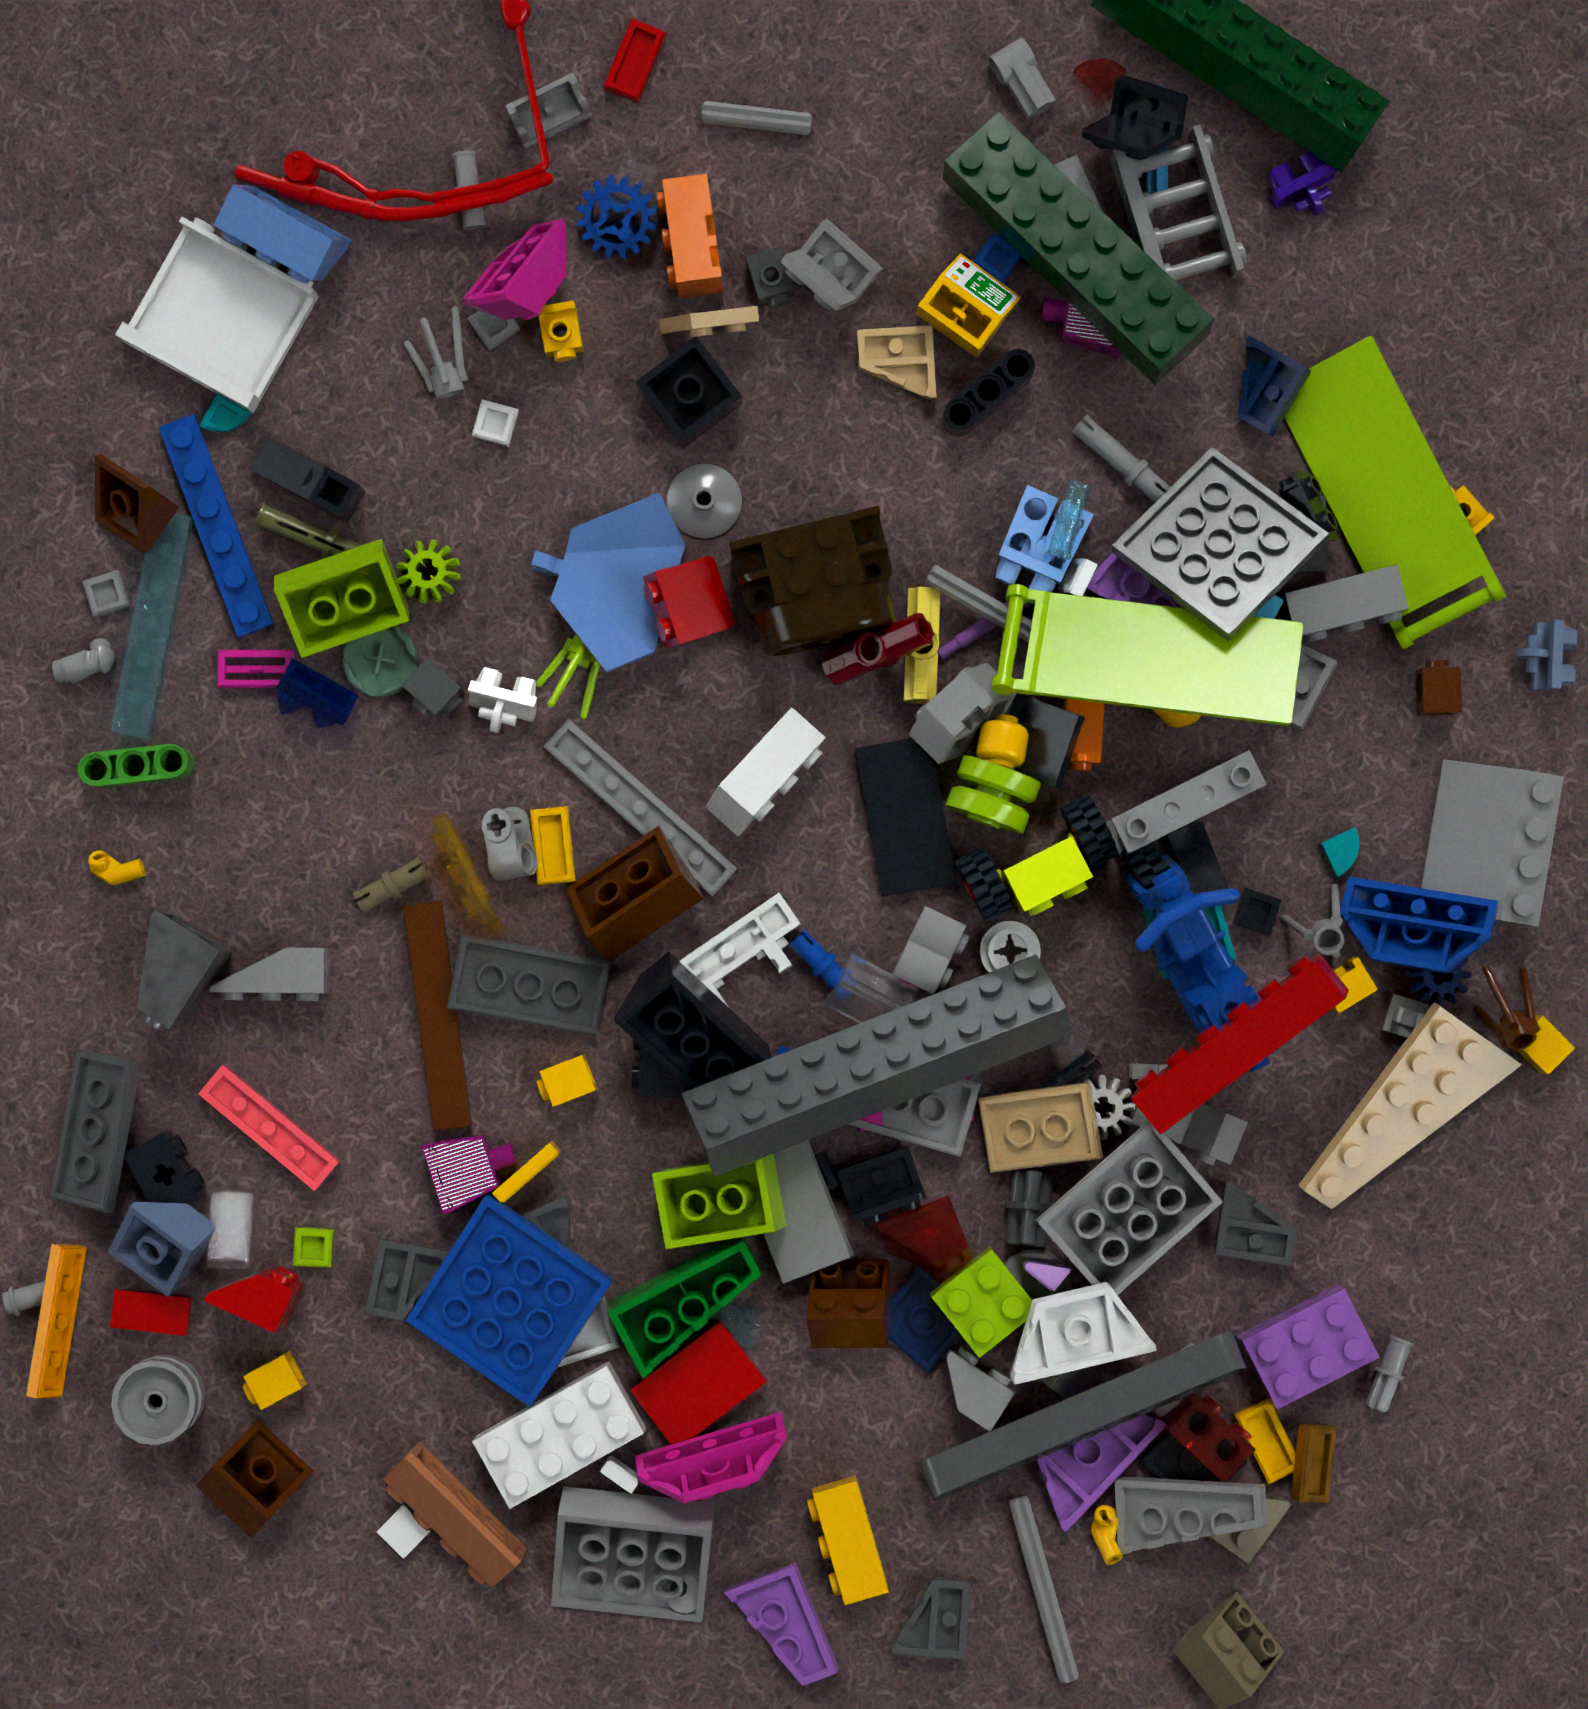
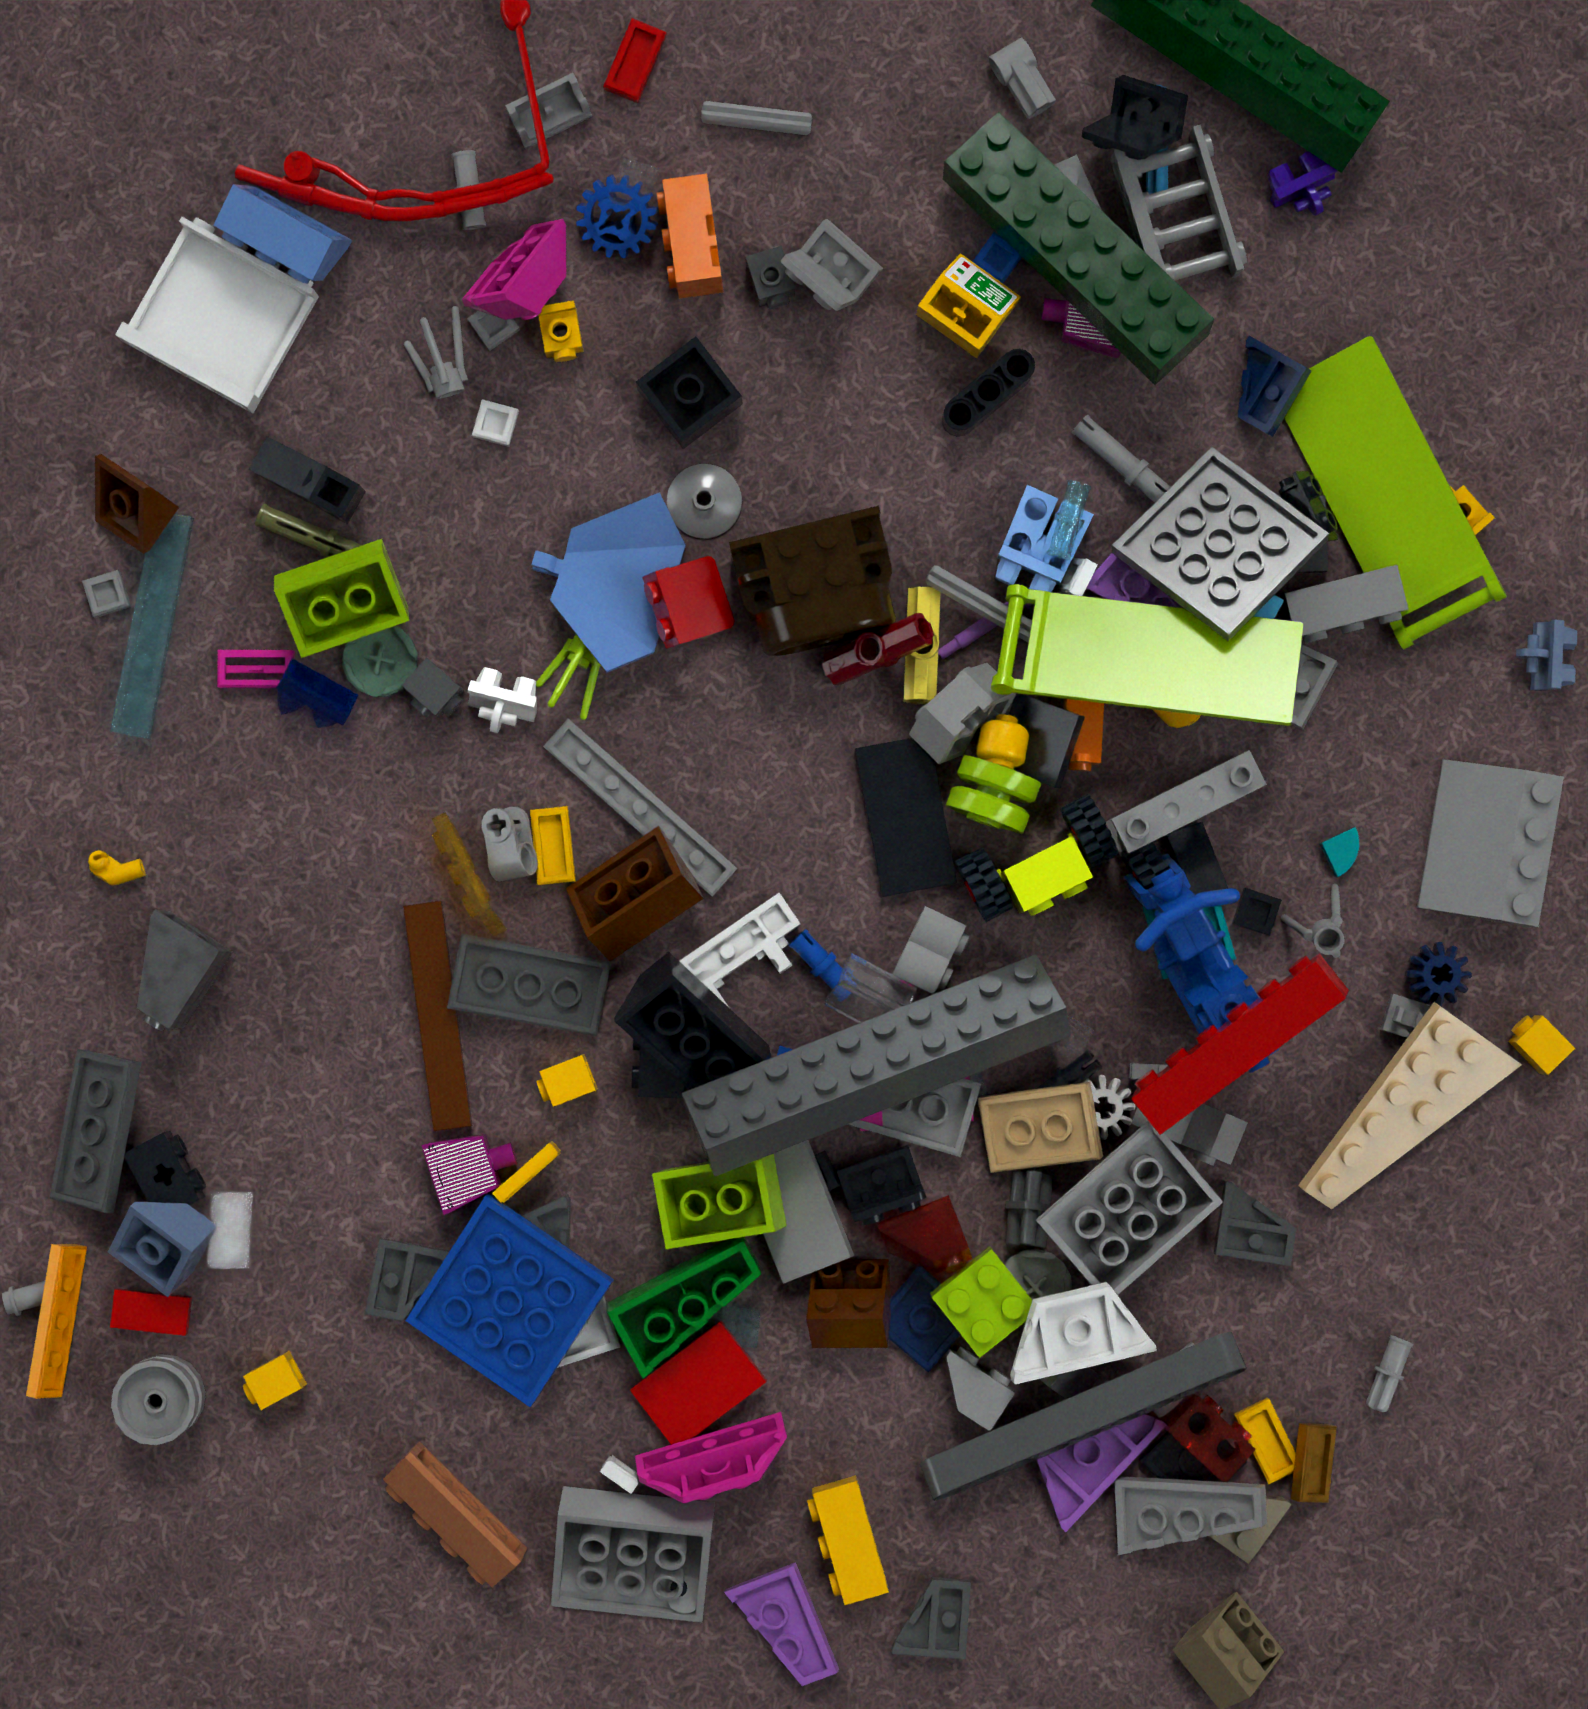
(82, 664): light grey arm -> none
(118, 762): bright green beam -> none
(216, 526): blue plate -> none
(224, 415): teal tile -> none
(254, 1478): reddish brown slope -> none
(260, 1298): red slope -> none
(269, 1127): coral plate -> none
(286, 971): light grey slope -> none
(313, 1247): lime tile -> none
(392, 884): dark tan pin -> none
(402, 1531): white tile -> none
(439, 562): lime gear -> none
(559, 1434): white brick -> none
(702, 323): tan wing -> none
(765, 772): white wedge -> none
(900, 357): tan wing -> none
(997, 937): white gear -> none
(1043, 1589): light grey axle -> none
(1048, 1274): lavender slope -> none
(1099, 74): clear red tile -> none
(1104, 1534): yellow arm -> none
(1308, 1346): medium lavender brick -> none
(1357, 981): yellow brick -> none
(1417, 924): blue wedge -> none
(1438, 689): reddish brown brick -> none
(1516, 1029): reddish brown plant -> none

